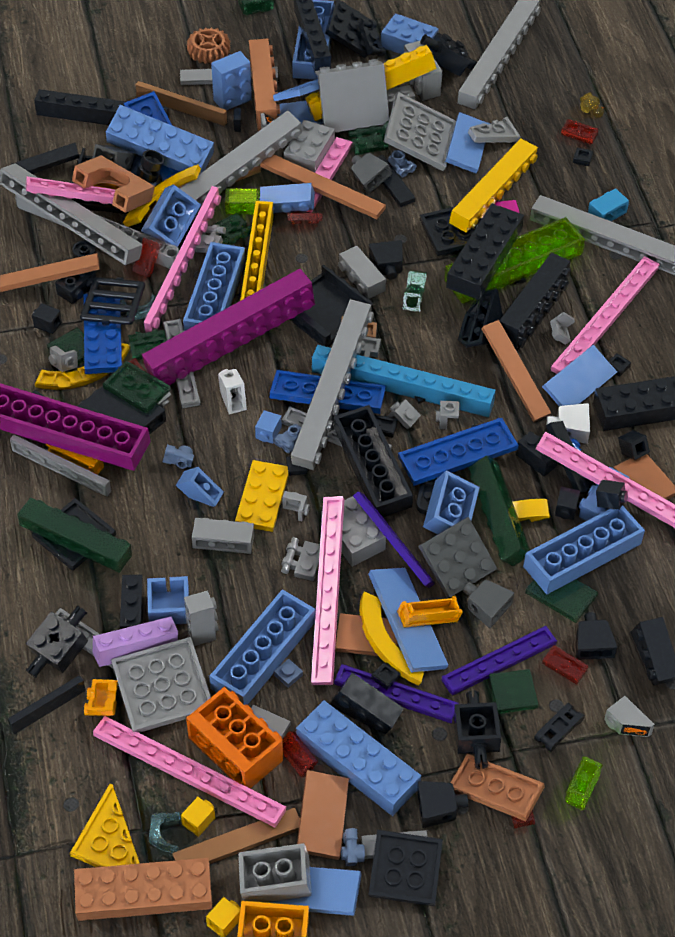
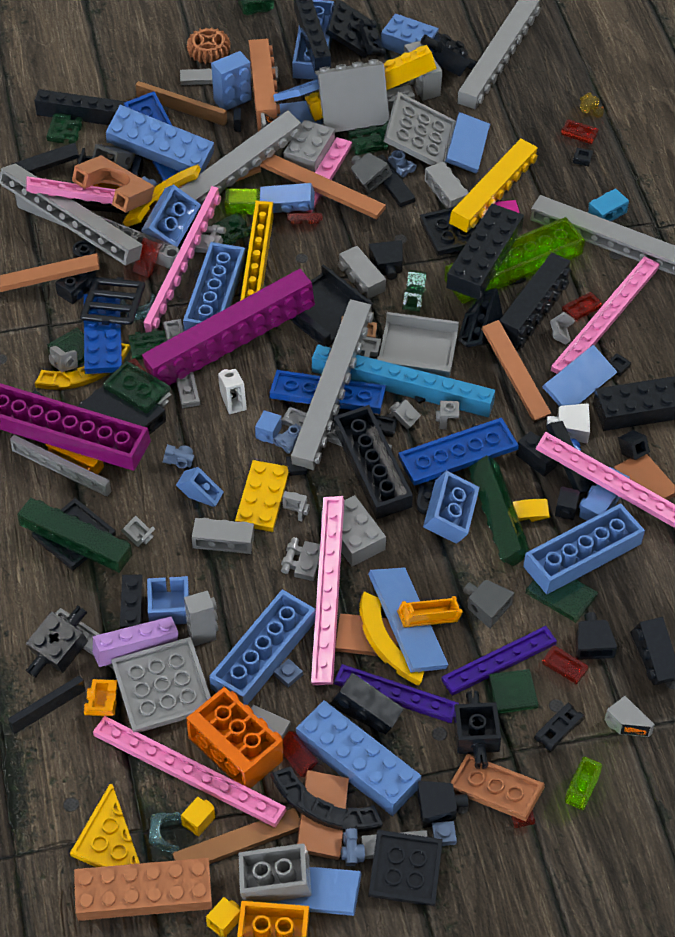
(46, 318): black brick -> none
(59, 129): none -> clear green plate
(138, 531): none -> light grey bracket
(150, 166): black wheel -> none
(320, 810): none -> black tile
(385, 676): black tile -> none
(394, 539): dark purple tile -> none
(419, 343): none -> light grey panel
(445, 184): none -> light grey brick
(445, 831): none -> sand blue plate
(457, 557): dark grey plate -> none
(495, 132): light grey wing -> none
(582, 306): none -> clear red plate
(611, 494): black brick -> none

